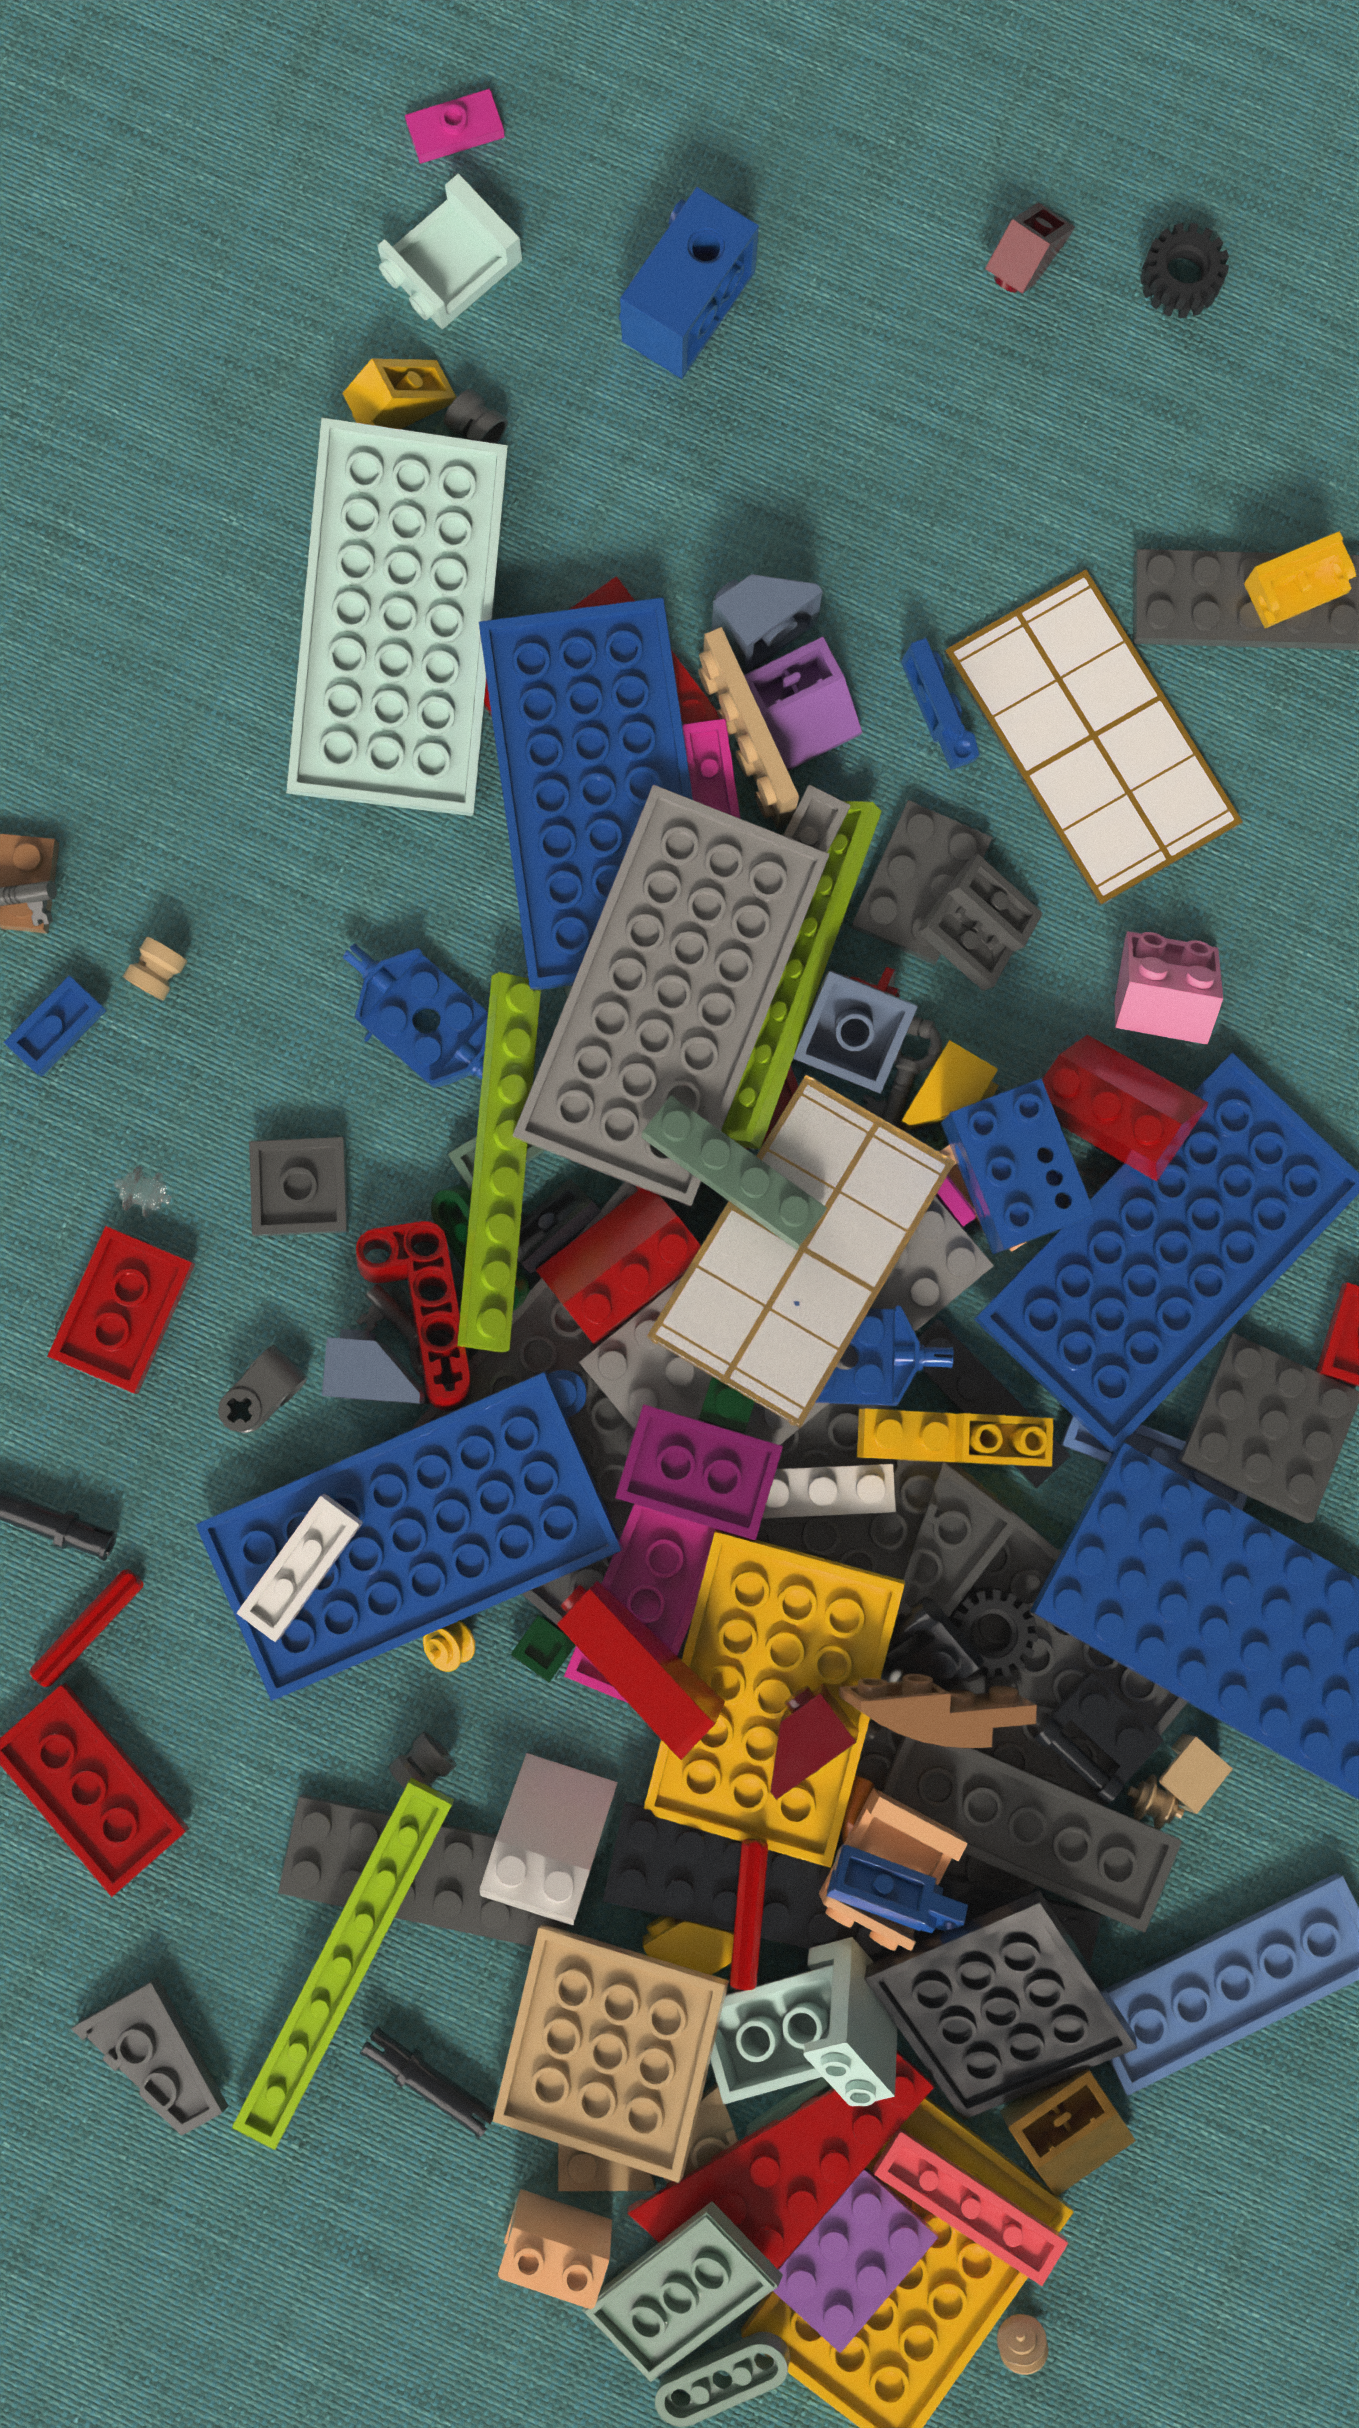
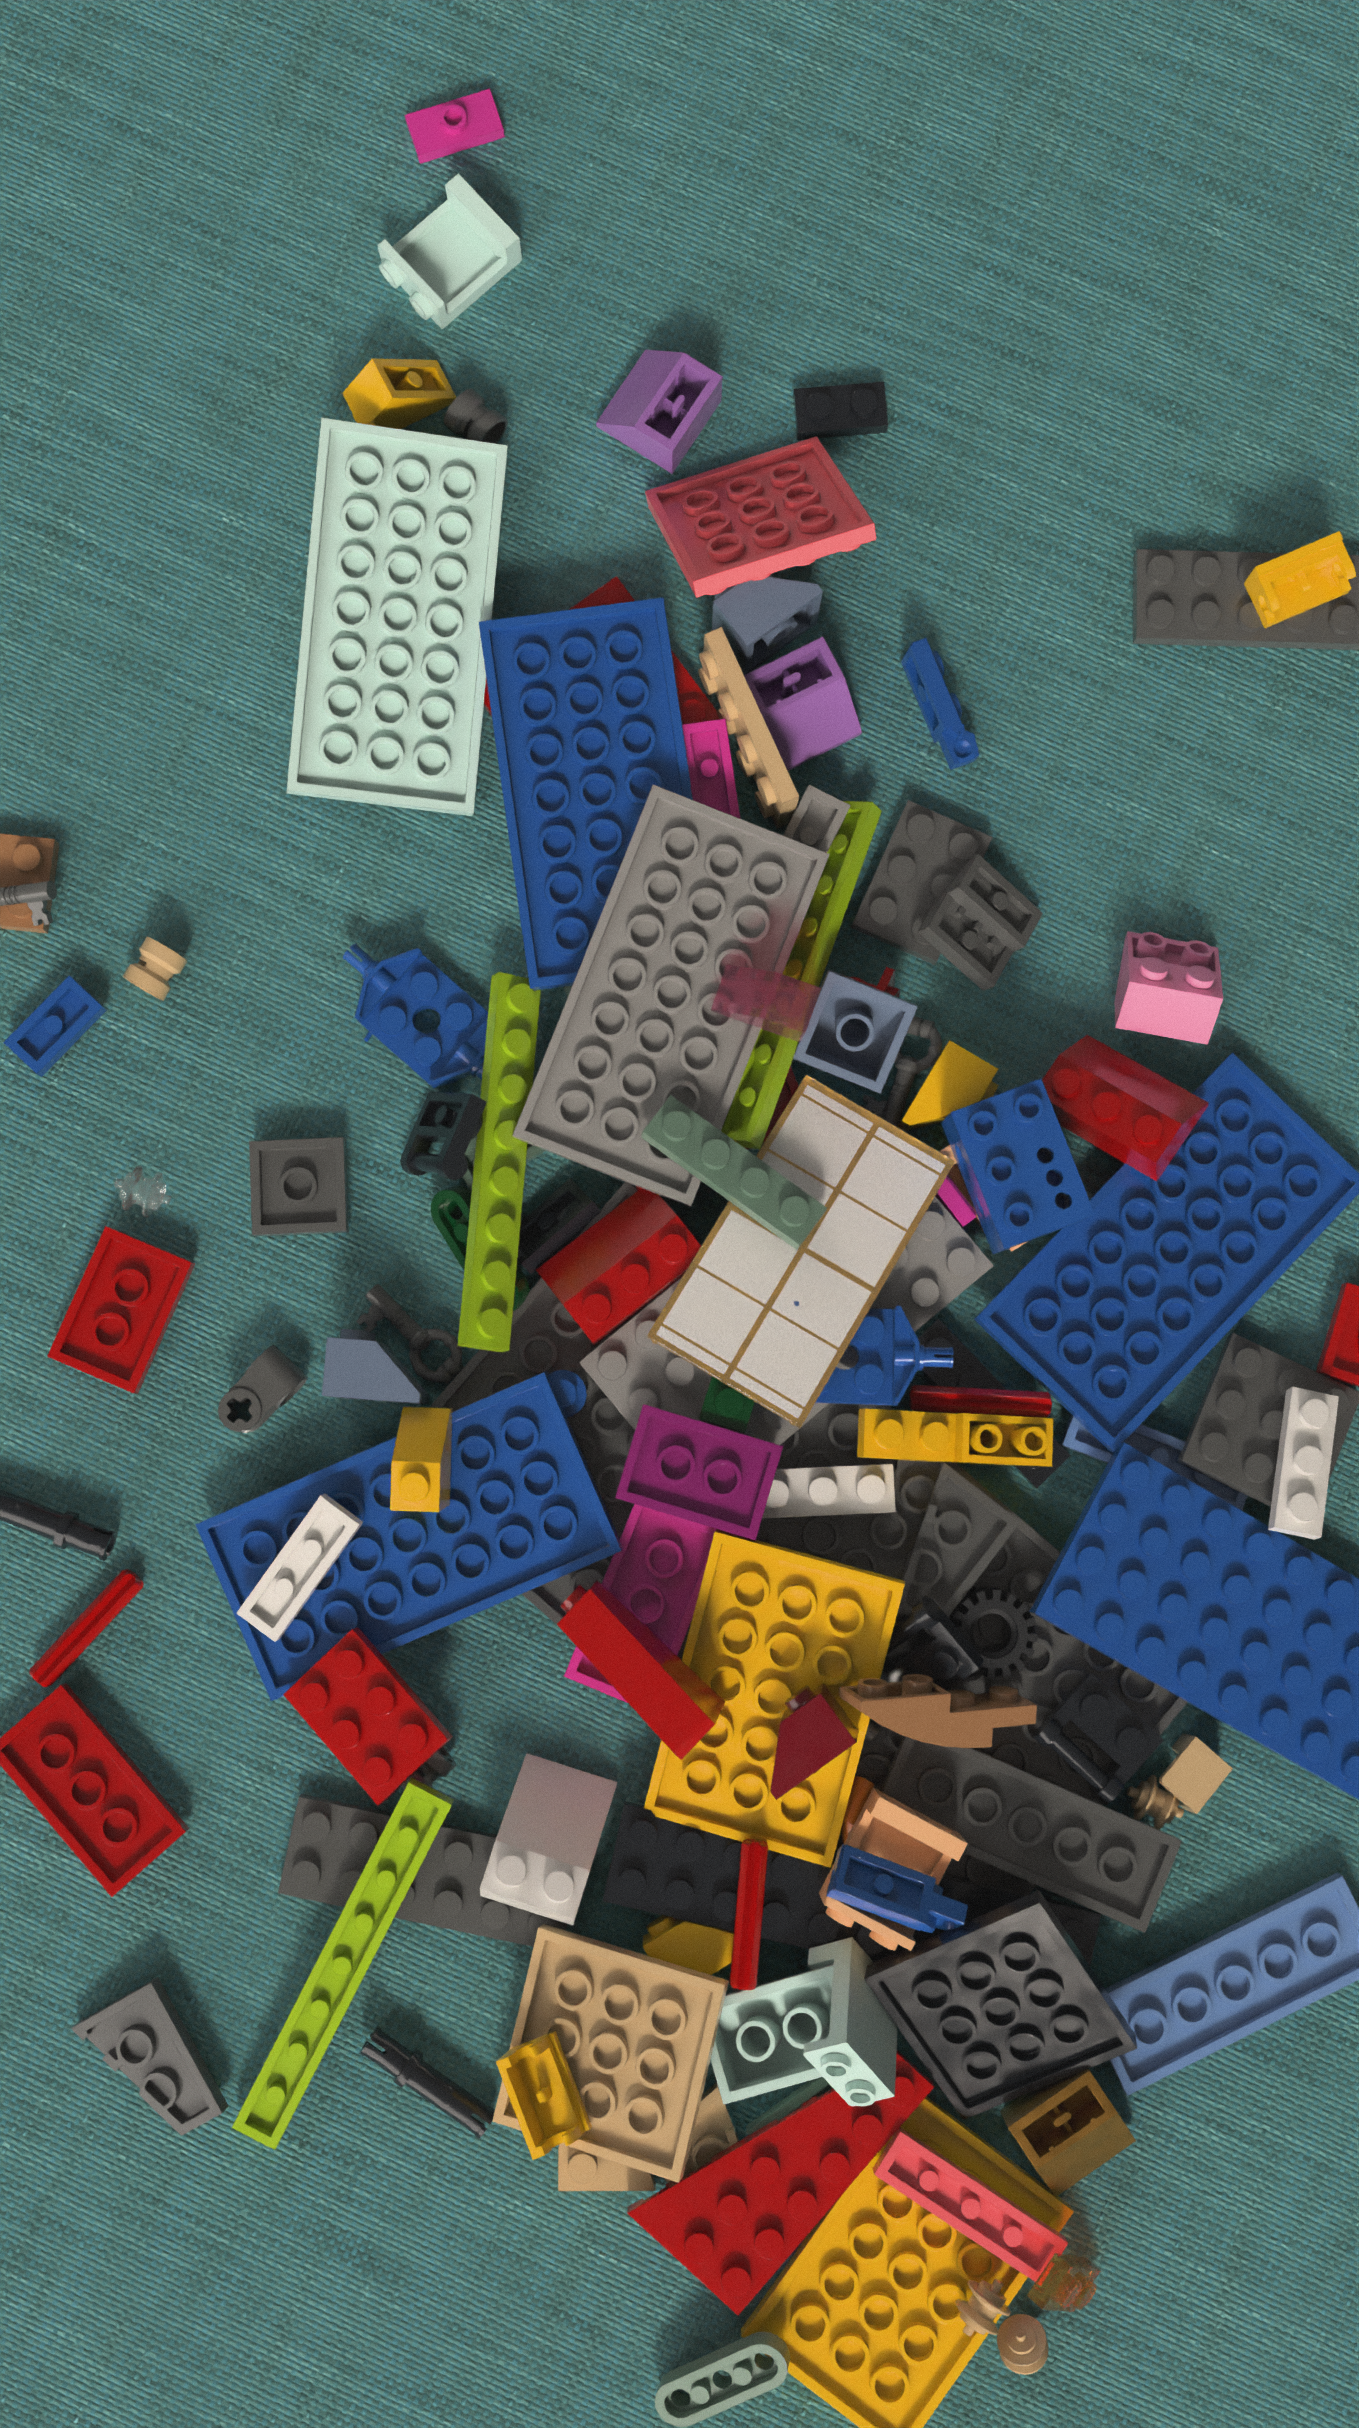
(367, 1715): none -> red plate
(422, 1460): none -> yellow slope
(428, 1315): red beam -> none
(446, 1120): none -> black plate
(449, 1646): yellow wheel -> none
(543, 1648): dark green plate -> none
(543, 2094): none -> yellow hinge
(556, 2249): light nougat panel -> none
(663, 406): none -> medium lavender slope
(683, 2291): sand green tile -> none
(688, 282): blue piece -> none
(759, 516): none -> coral plate
(766, 1000): none -> clear pink slope
(840, 410): none -> black plate
(853, 2259): medium lavender plate -> none
(980, 1401): none -> red axle
(982, 2307): none -> tan wheel
(1028, 248): slope -> none
(1065, 2283): none -> clear orange plate
(1093, 737): white piece -> none
(1188, 246): black tyre -> none
(1303, 1463): none -> white plate

